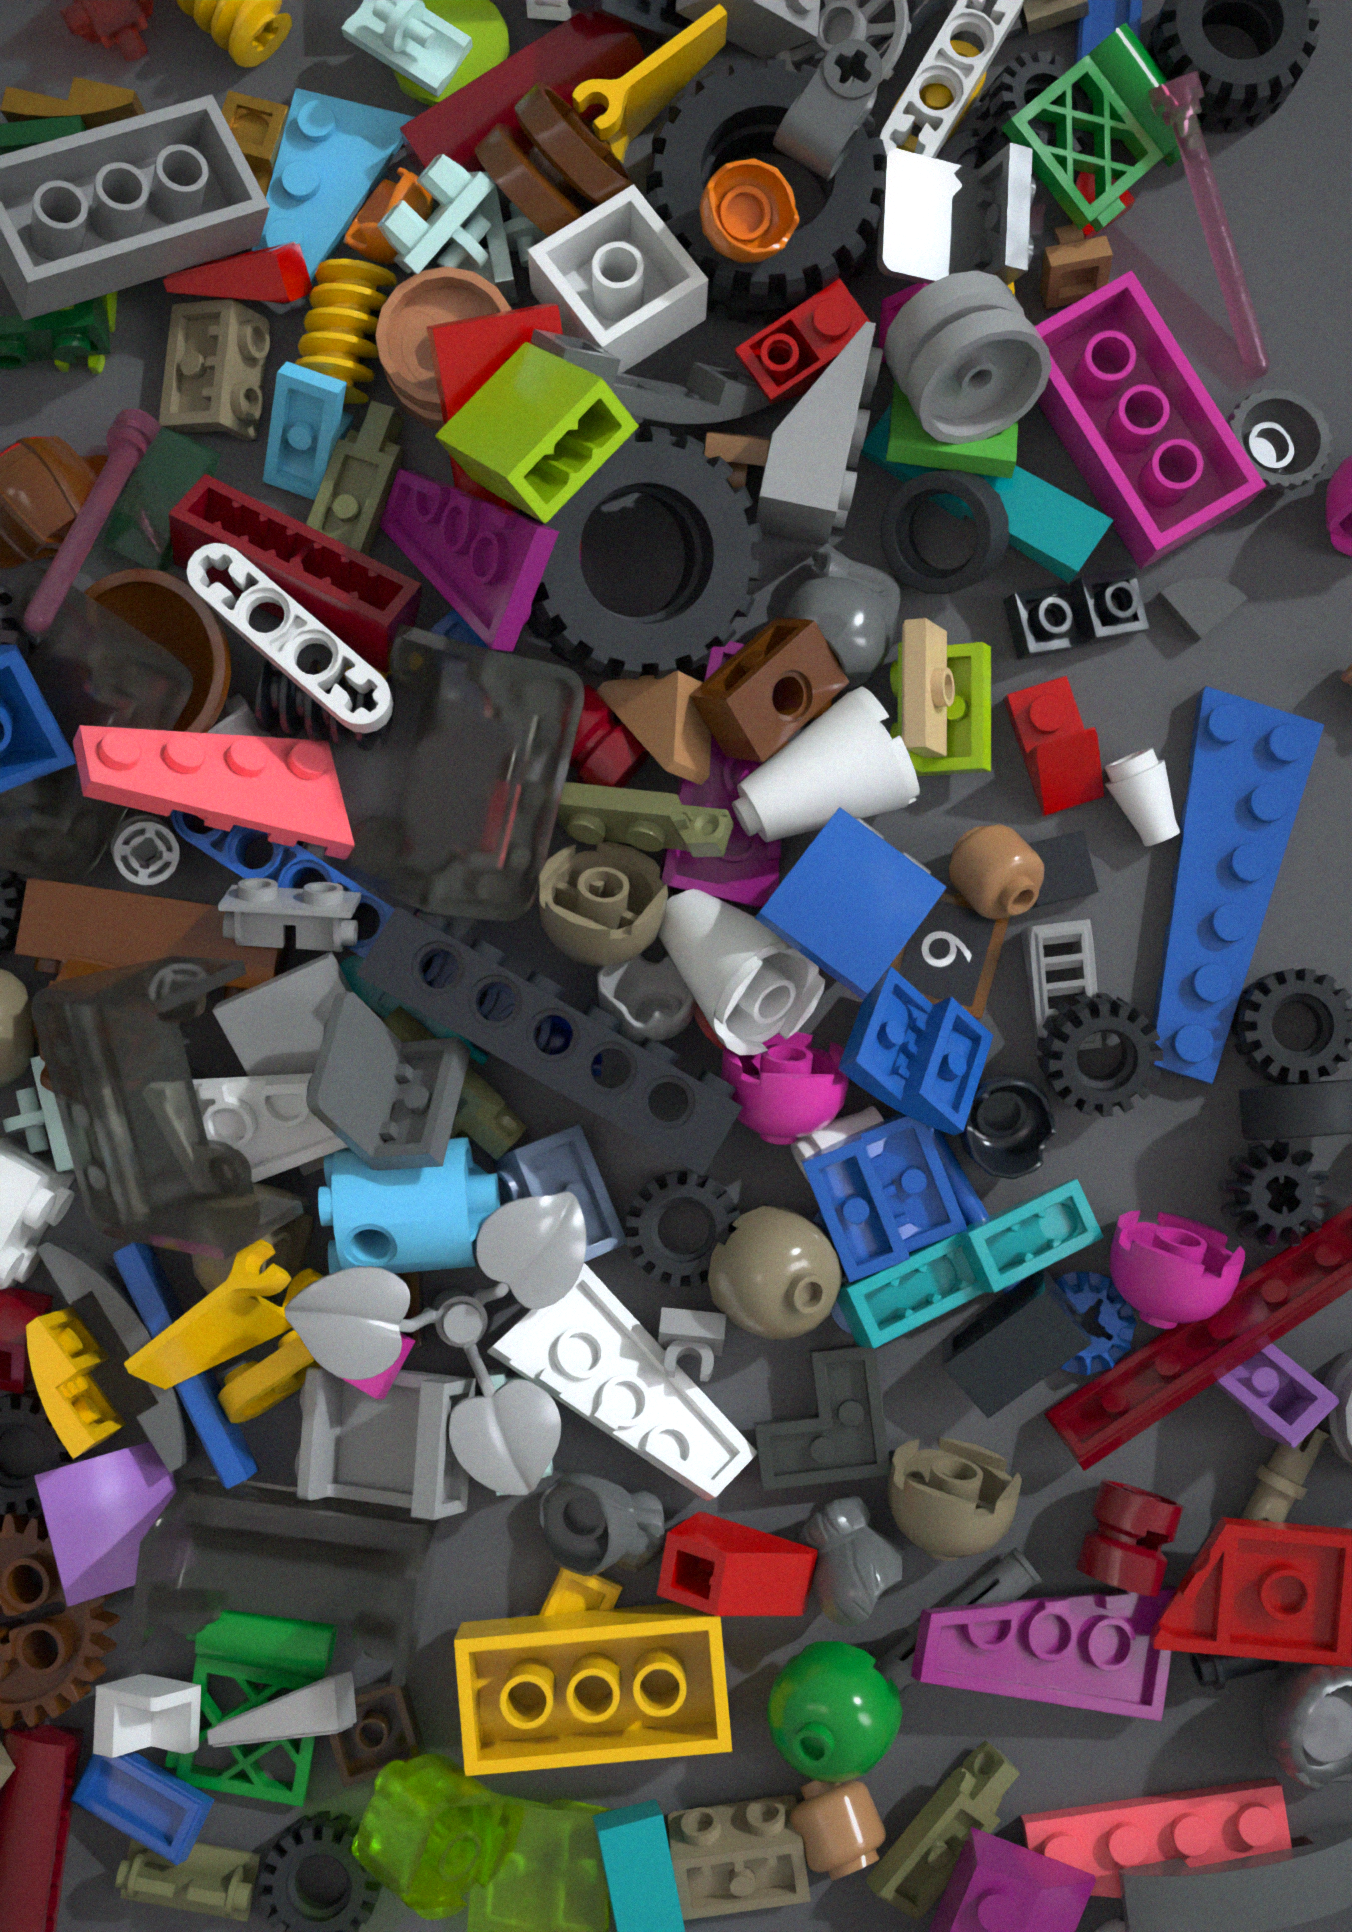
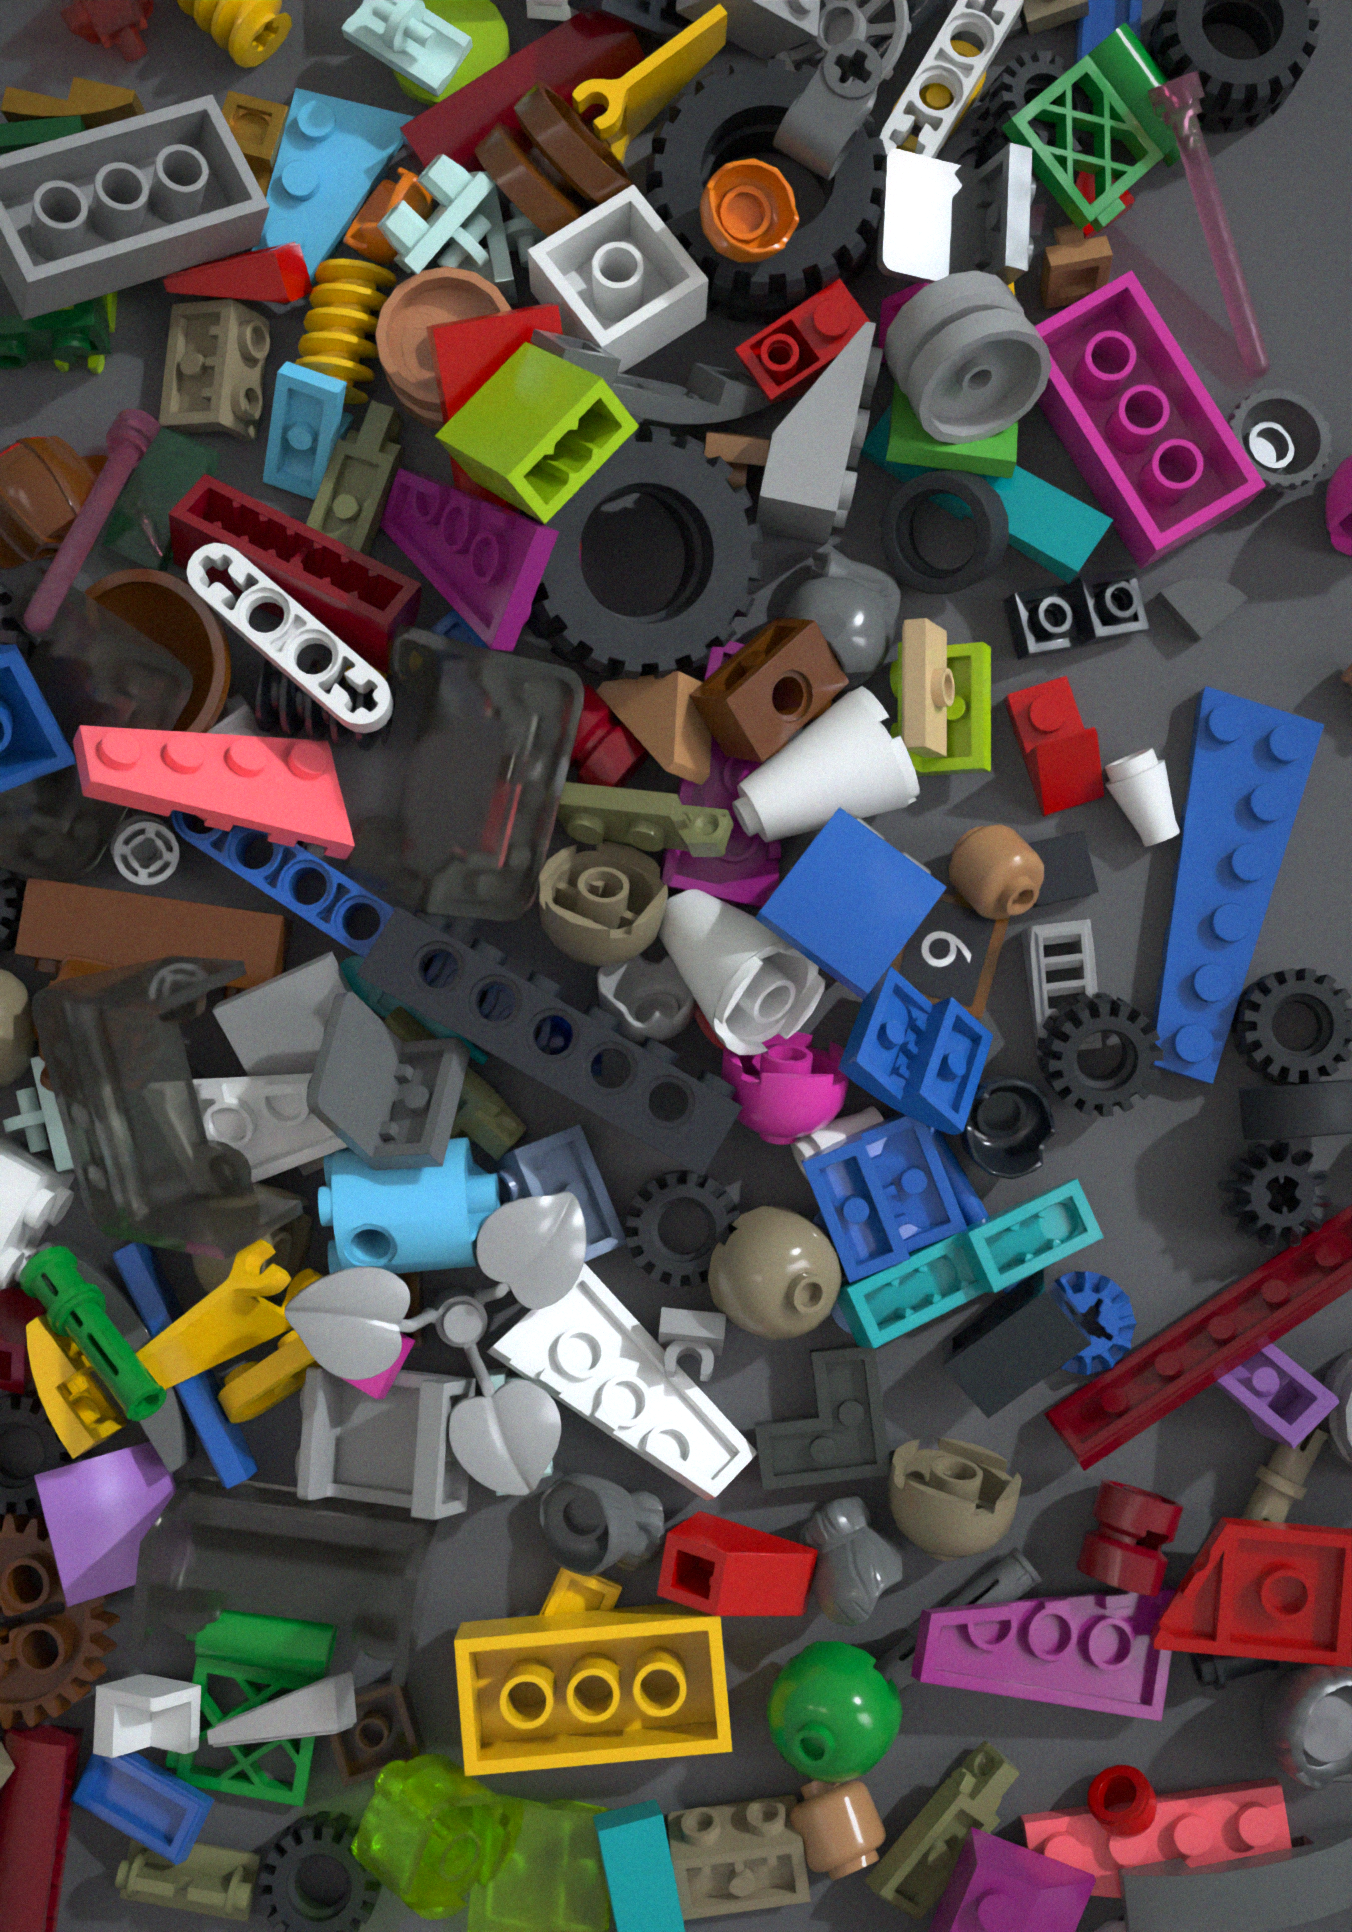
(78, 1312): none -> green pin
(265, 909): light grey hinge -> none
(1117, 1786): none -> red piece
(1173, 1268): dark pink cylinder -> none

